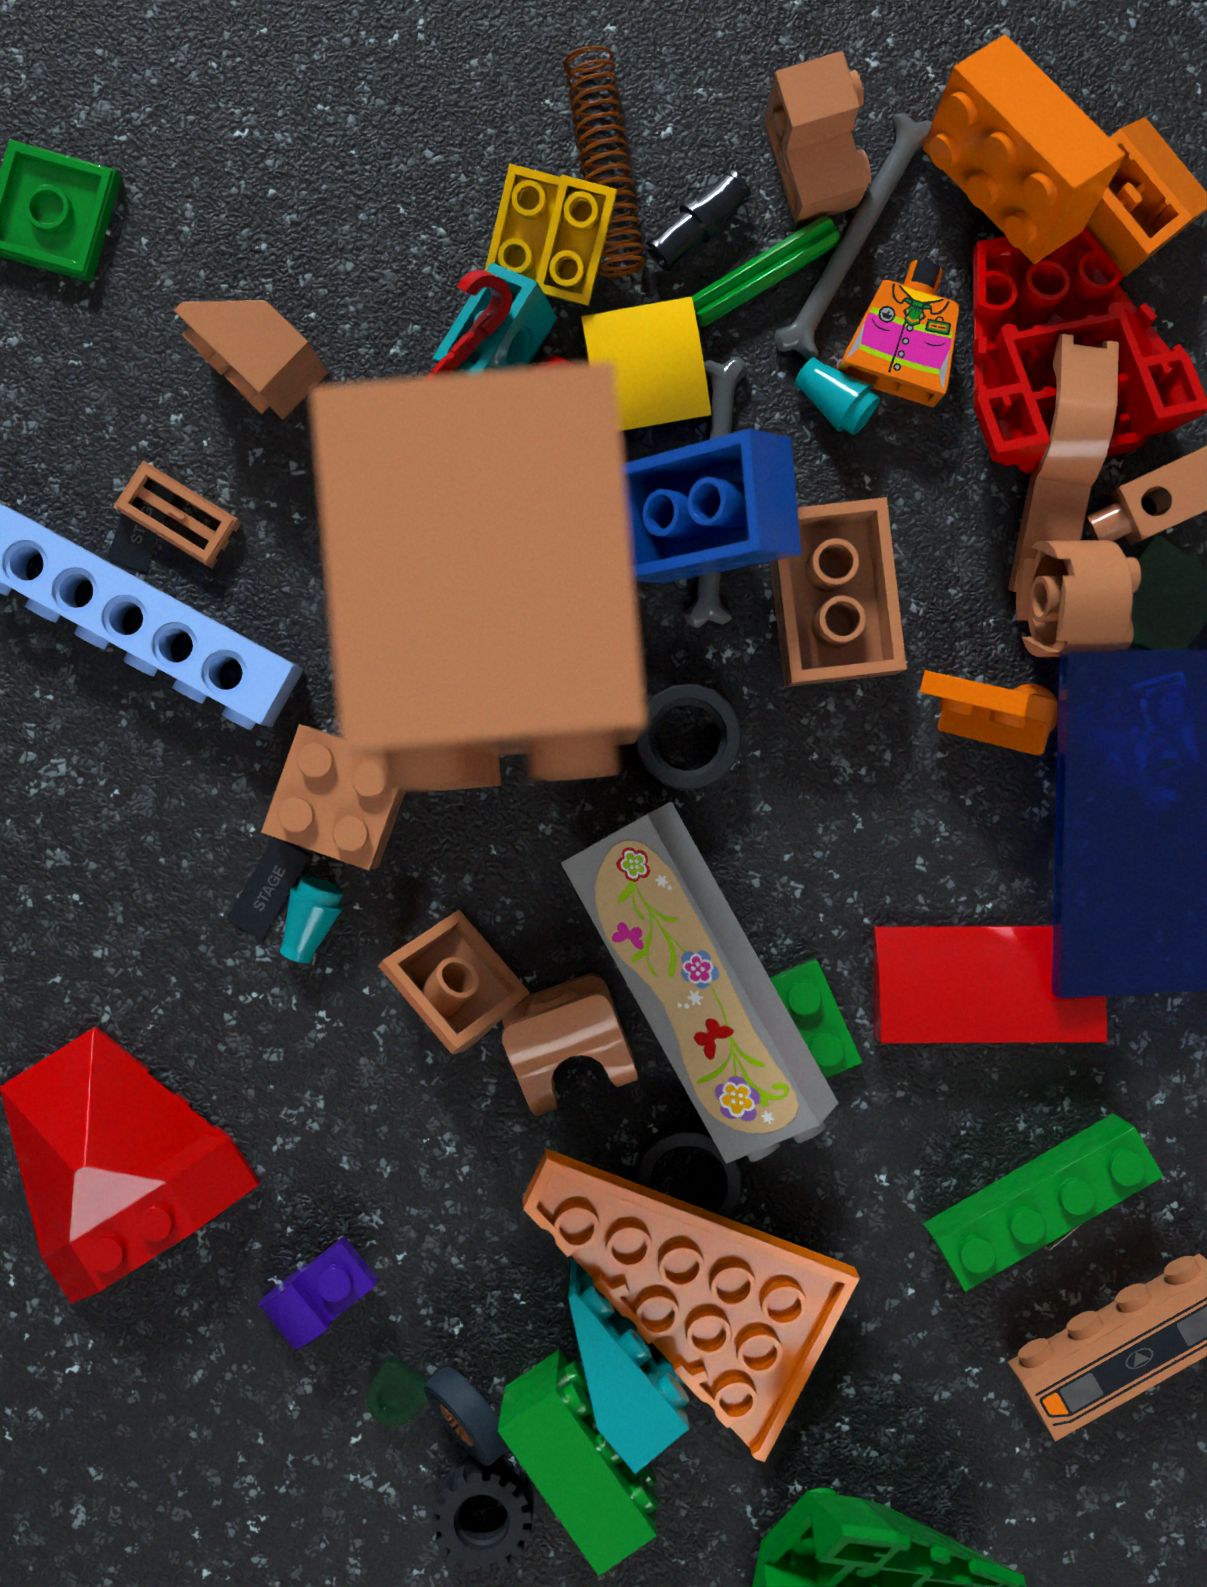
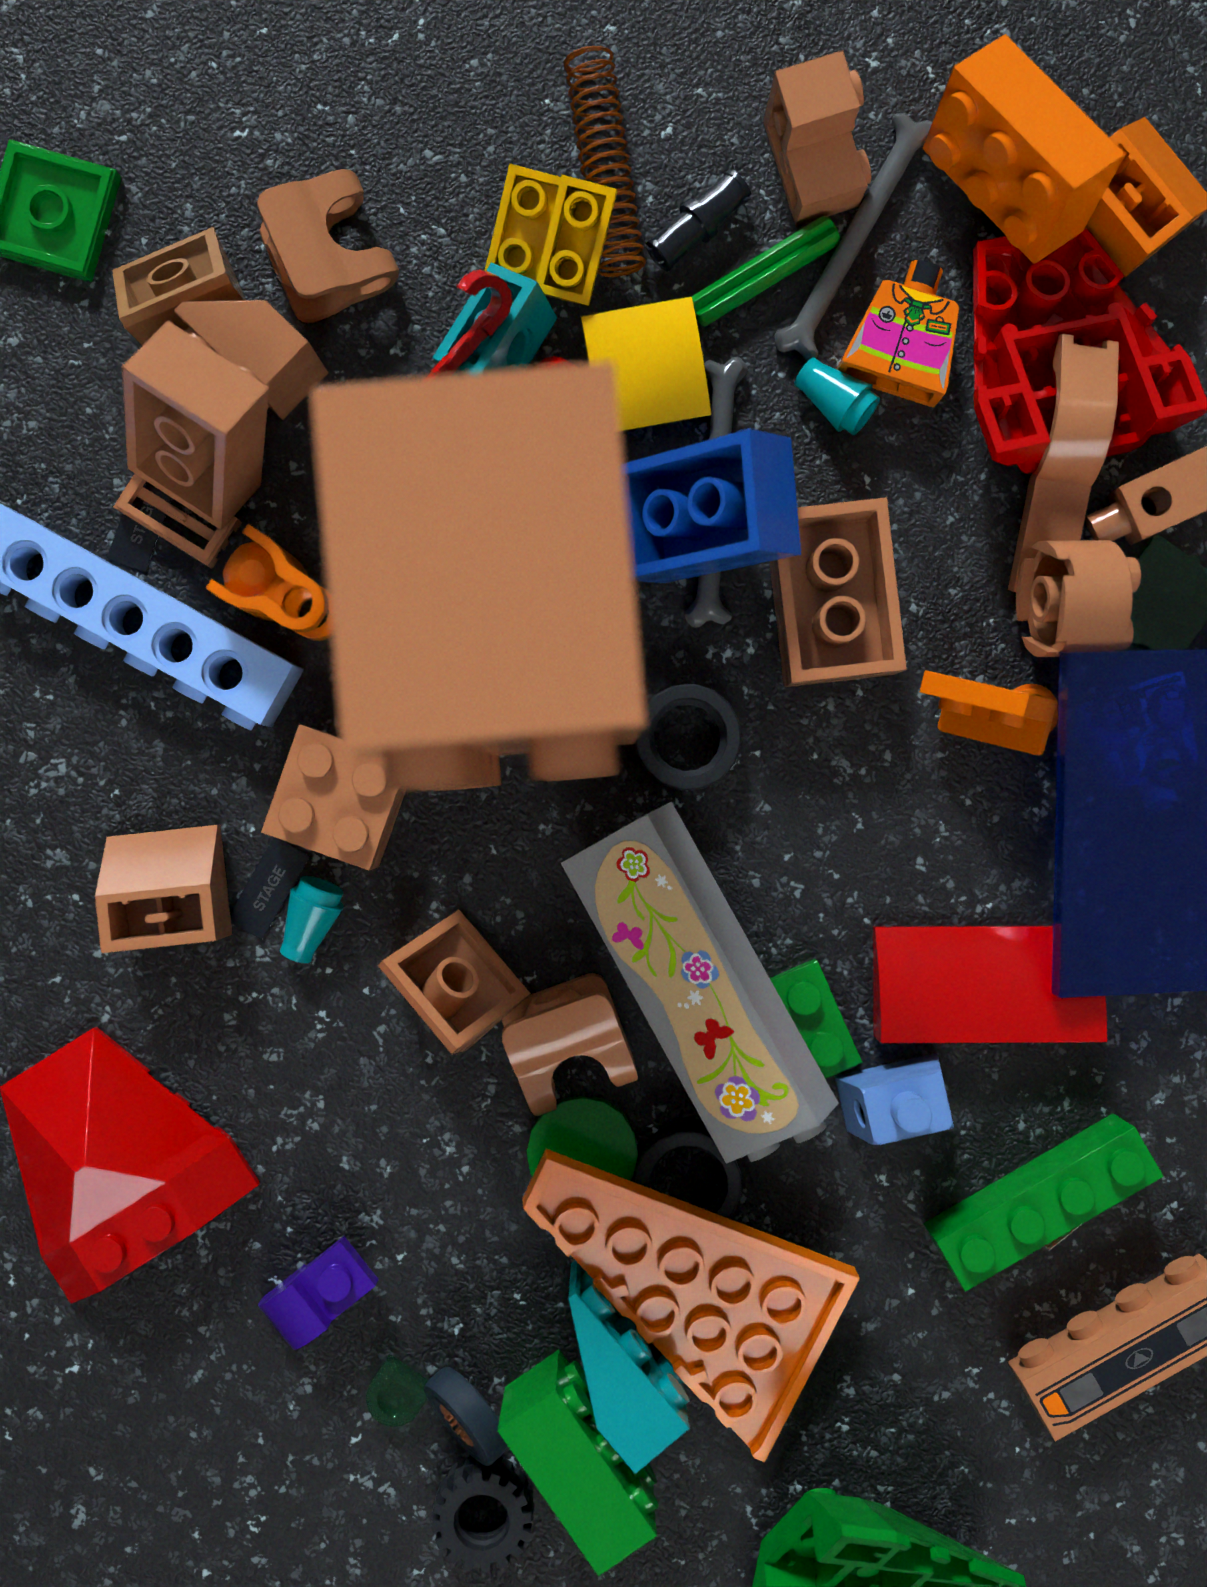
(162, 889): none -> nougat slope
(181, 272): none -> medium nougat slope
(194, 424): none -> nougat brick
(273, 587): none -> orange piece
(309, 264): none -> nougat piece
(588, 1132): none -> green tile
(896, 1100): none -> medium blue torso

